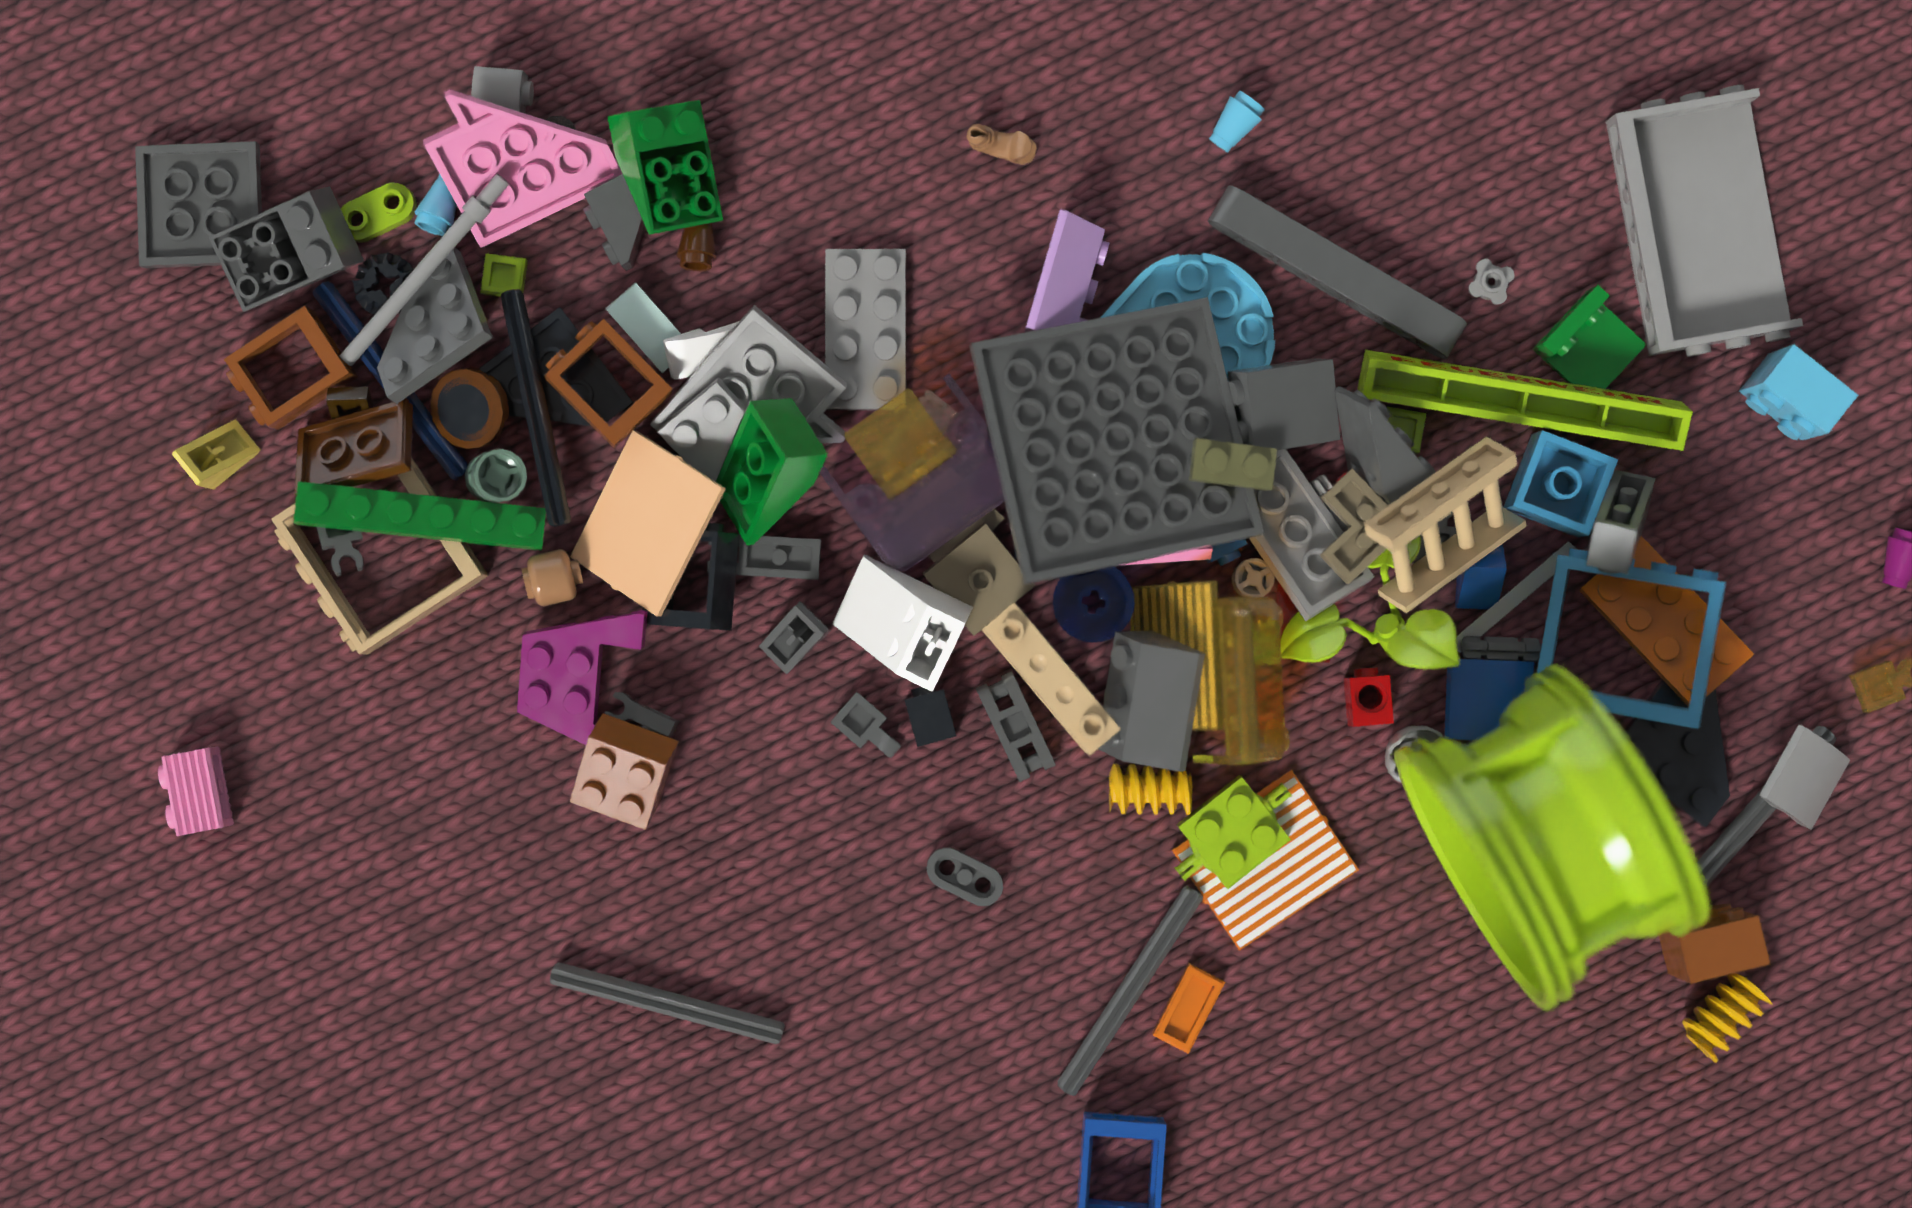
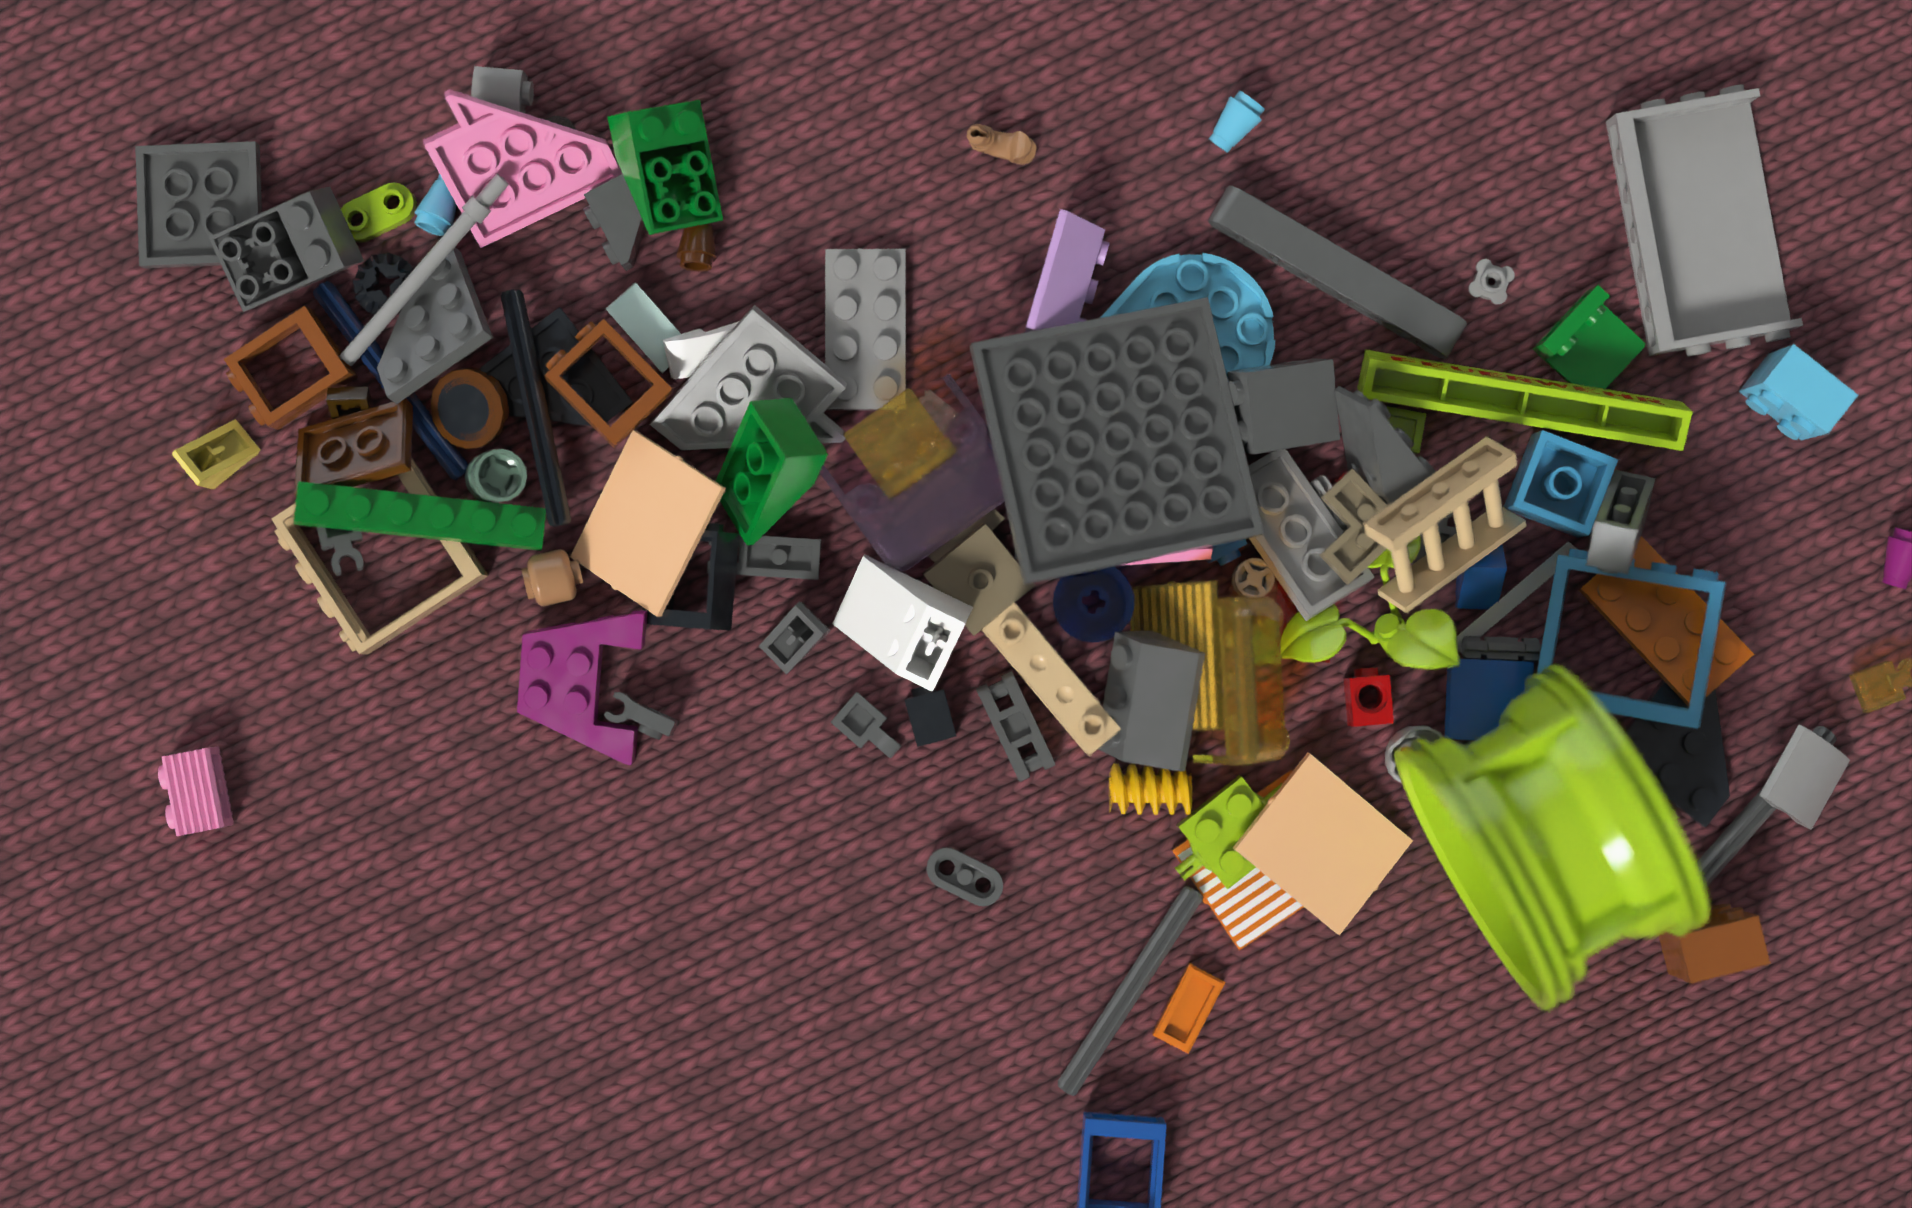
(502, 274): lime tile -> none
(623, 771): brick -> none
(667, 1003): dark grey axle -> none
(705, 428): light grey wing -> none
(1233, 464): olive plate -> none
(1323, 844): none -> light nougat piece
(1724, 1015): yellow piece -> none

